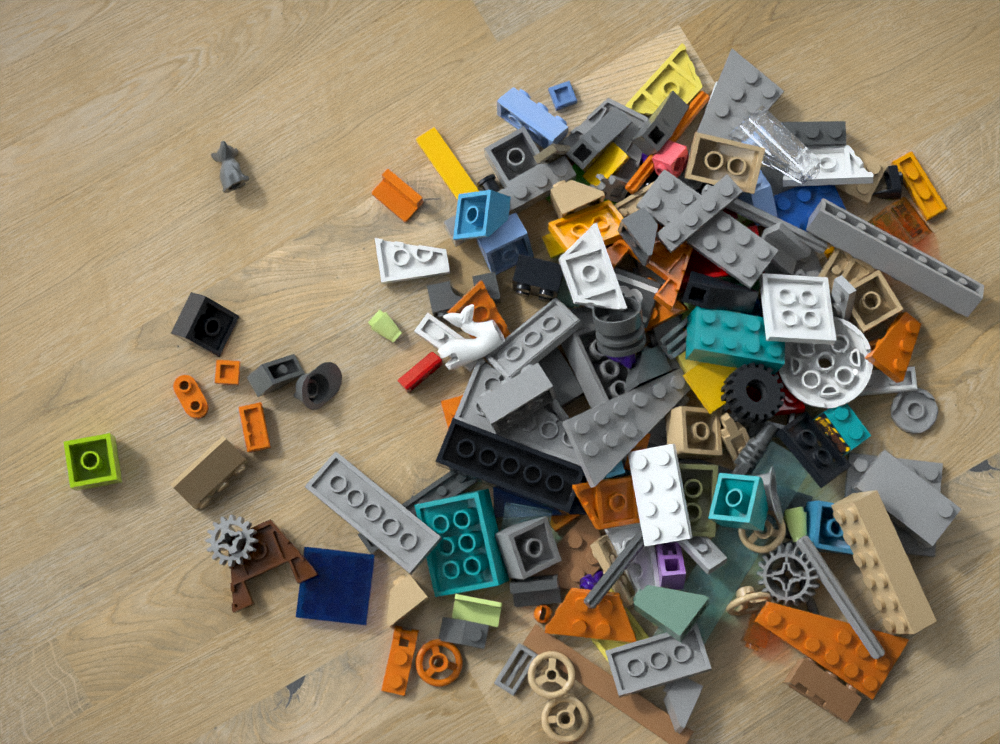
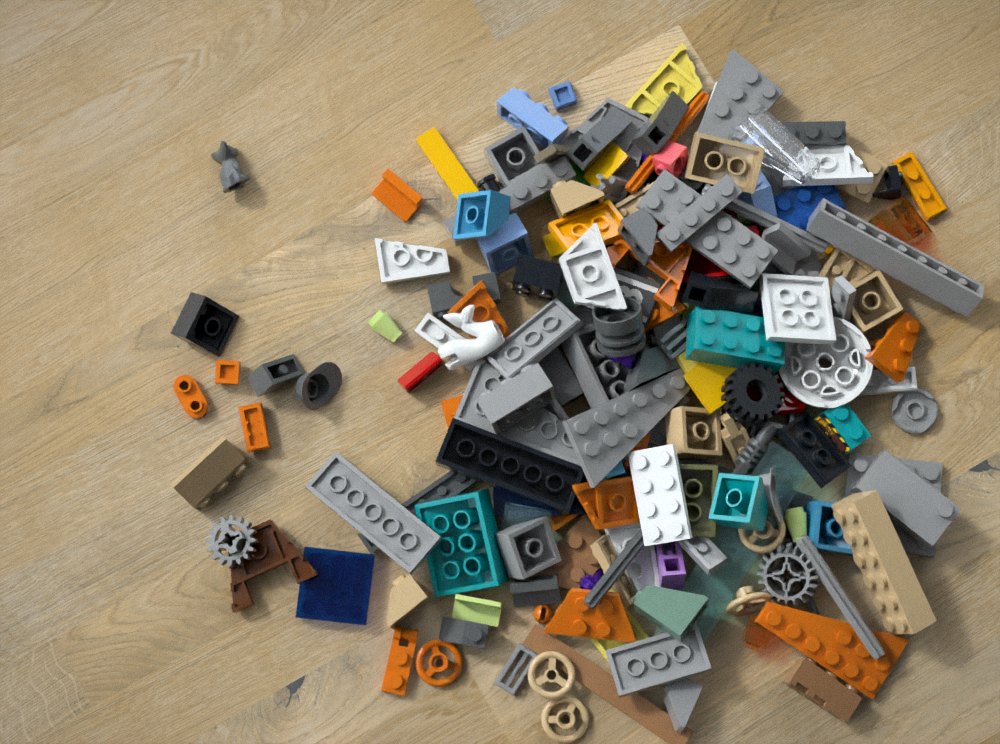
(92, 461): lime brick -> none

